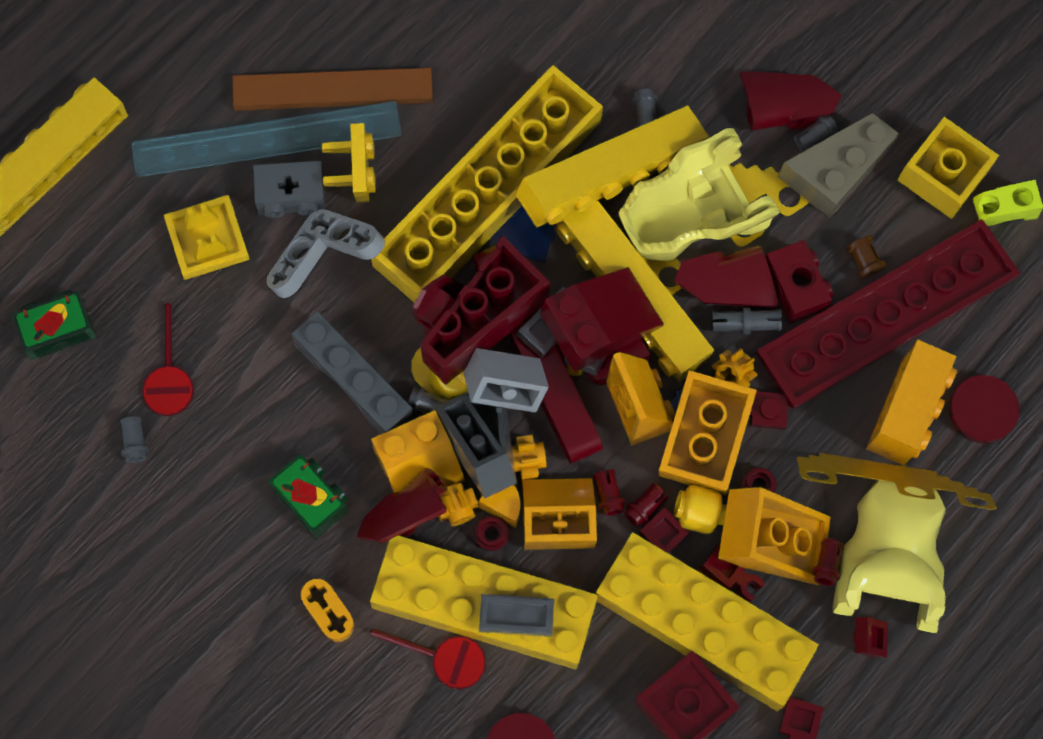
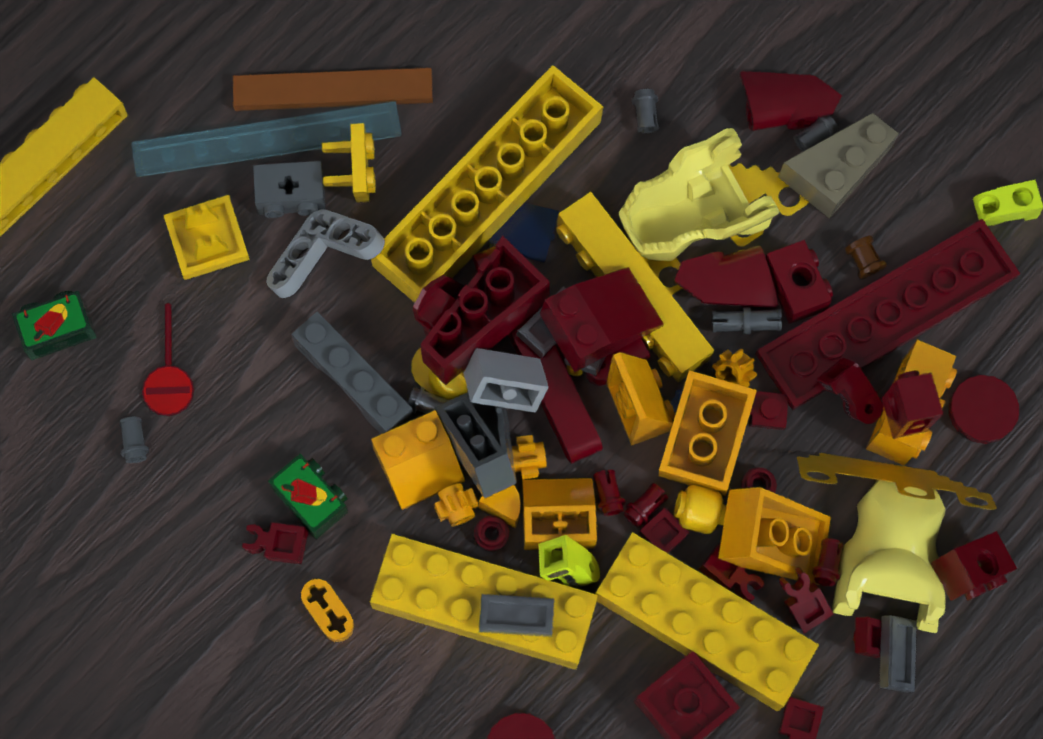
(281, 543): none -> dark red plate
(405, 510): dark red panel -> none
(456, 662): piece -> none
(572, 565): none -> neon yellow leg
(608, 167): yellow brick -> none
(807, 602): none -> dark red plate
(855, 390): none -> dark red leg
(898, 654): none -> flat silver tile
(912, 404): none -> dark red brick
(948, 167): yellow brick -> none
(973, 566): none -> dark red brick

